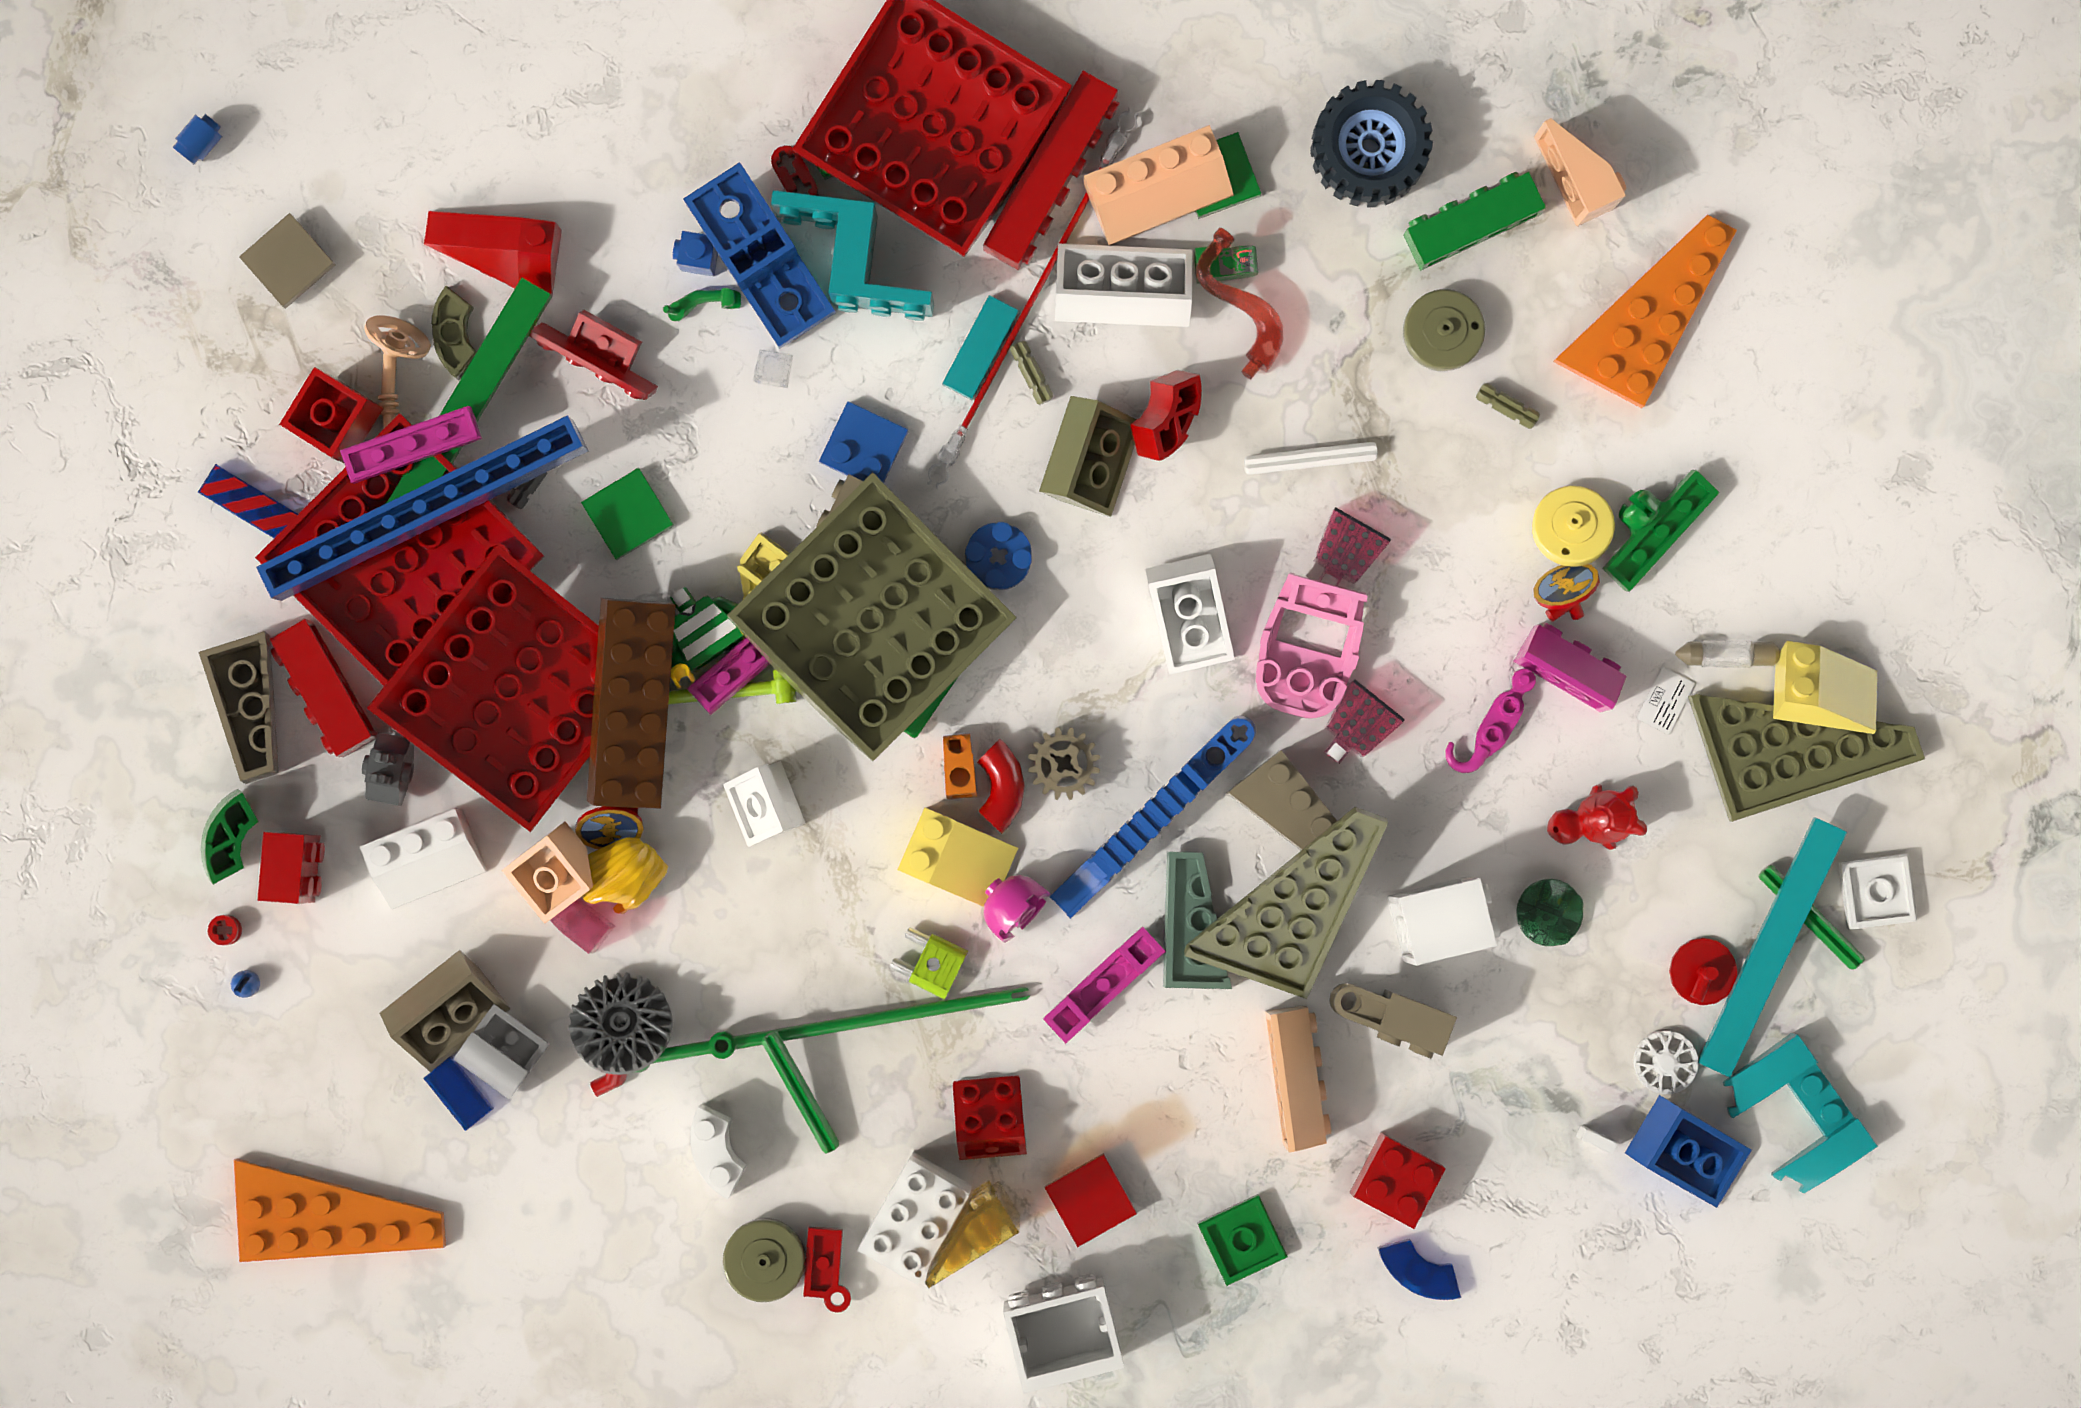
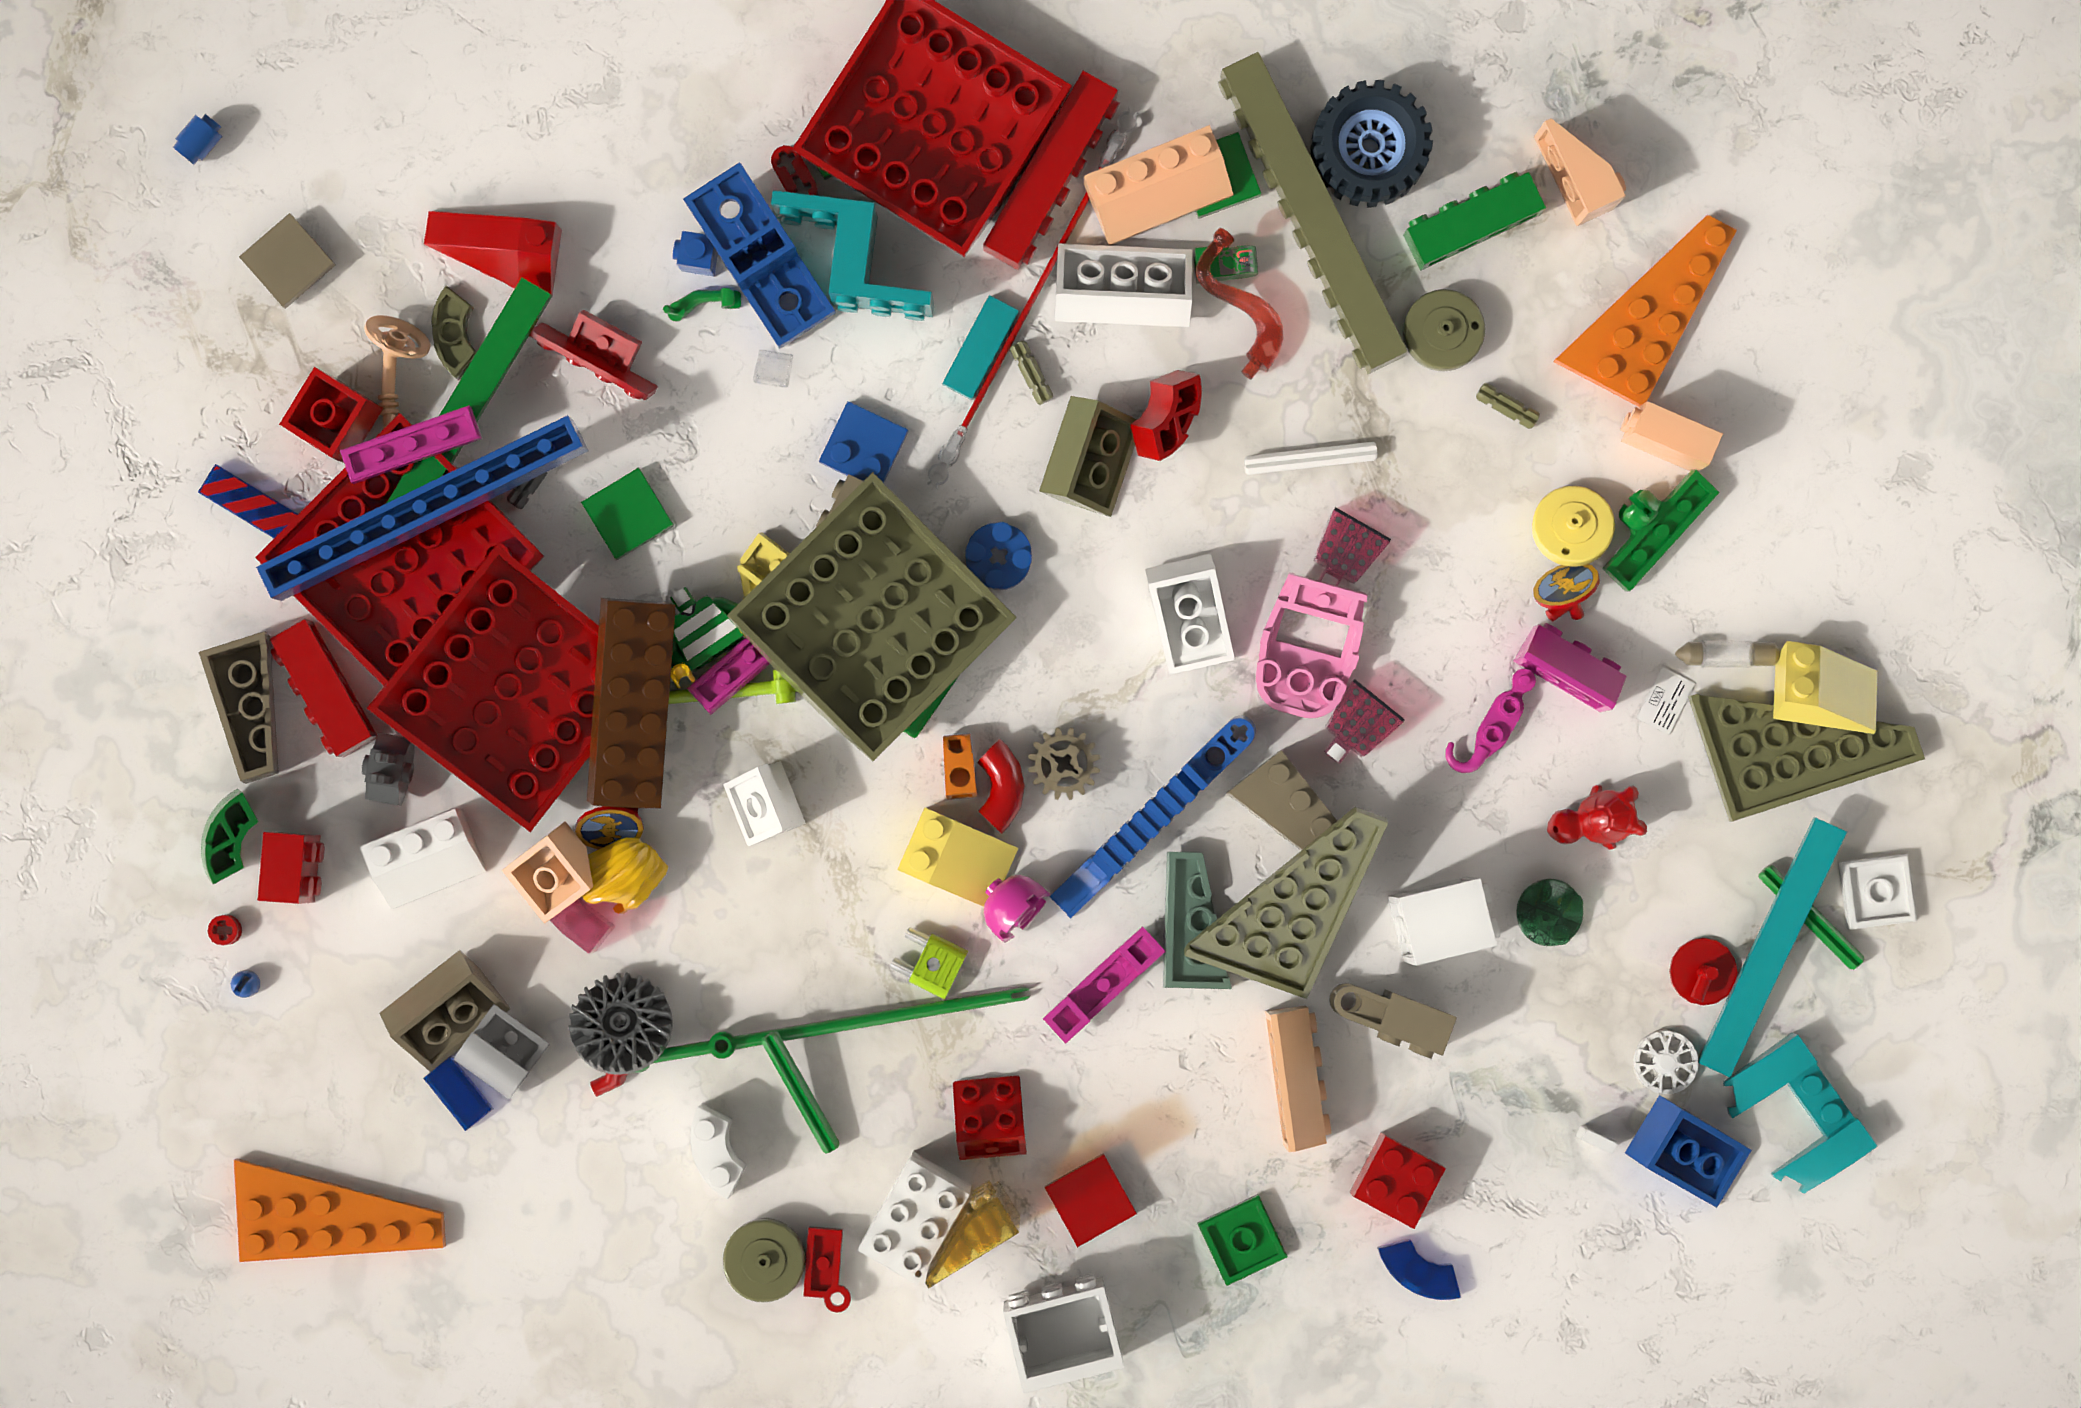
(1312, 213): none -> olive brick
(1670, 436): none -> light nougat brick

